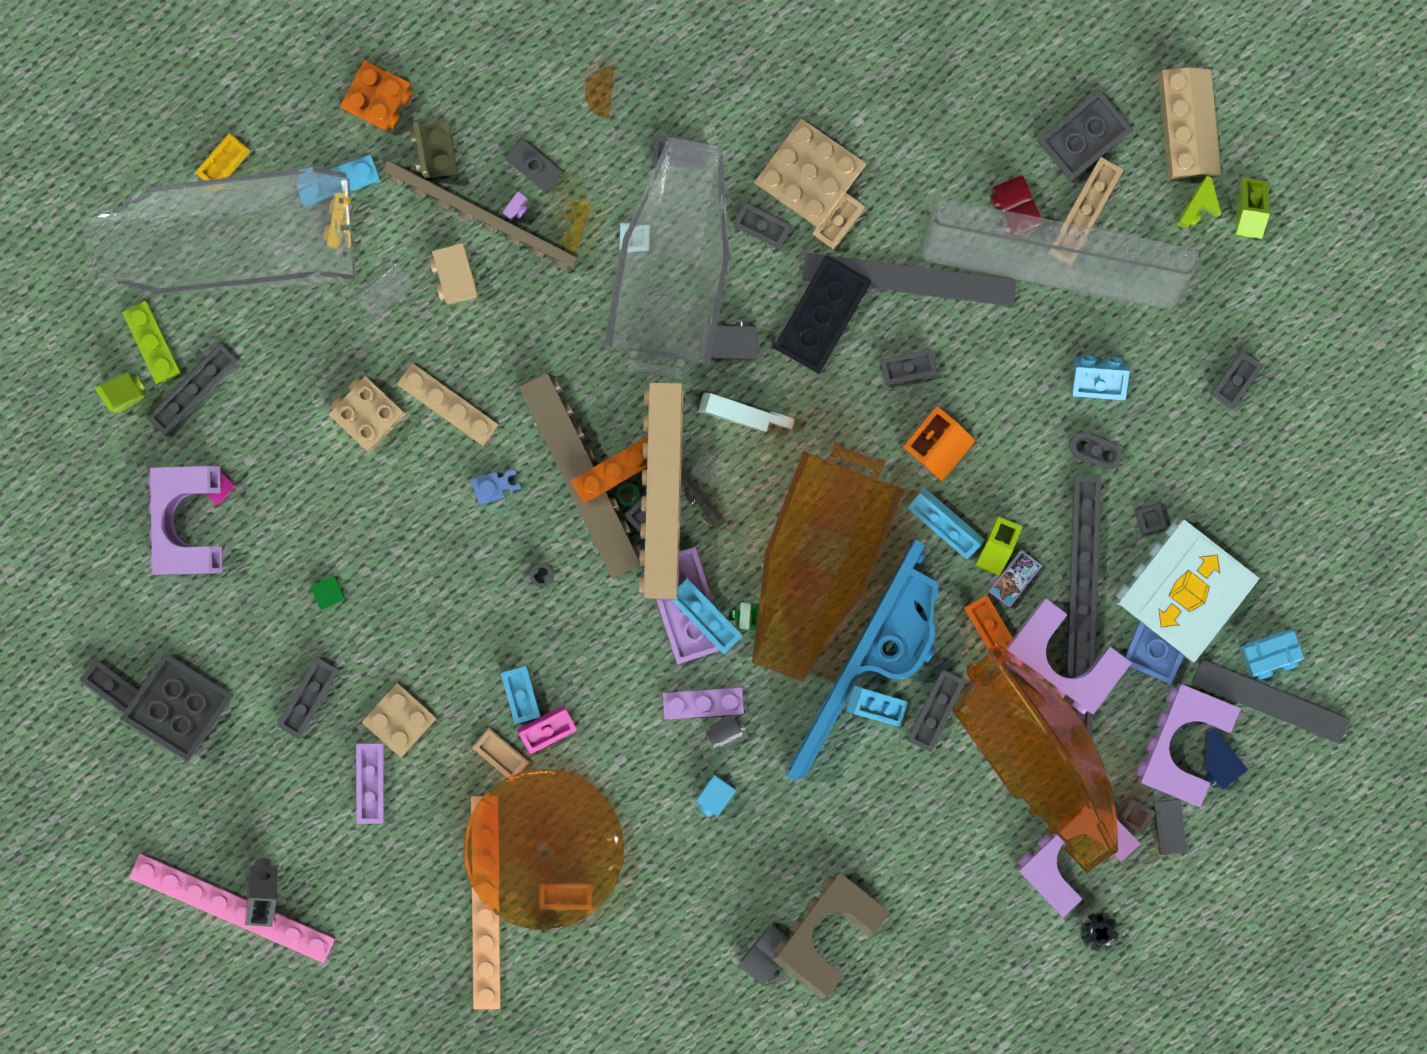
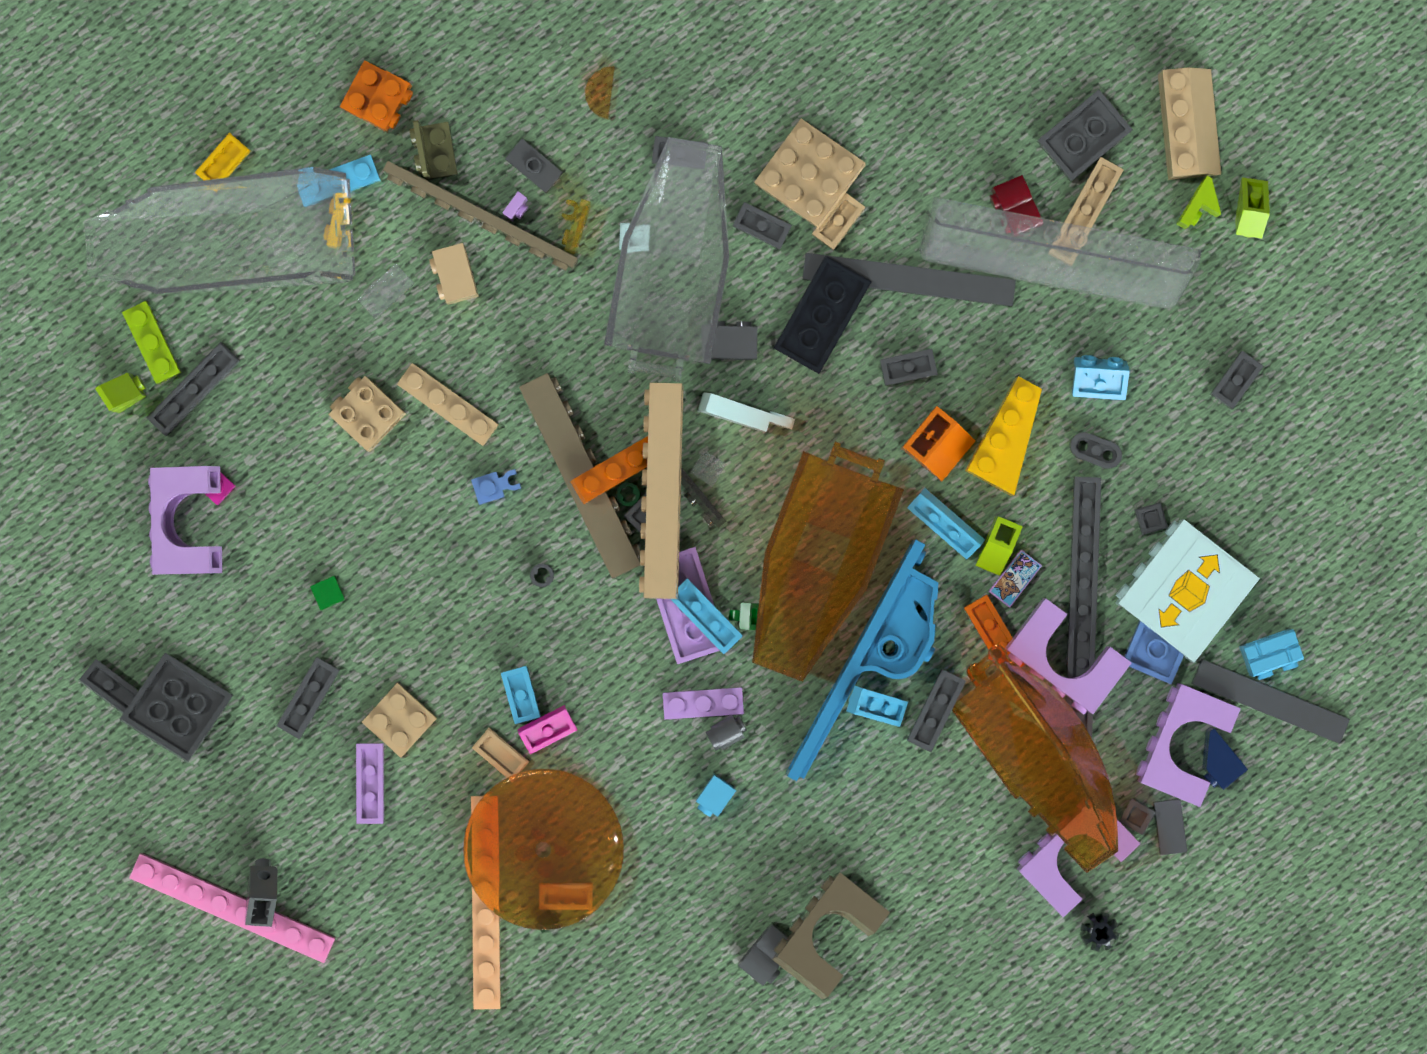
(1004, 445): none -> yellow wedge

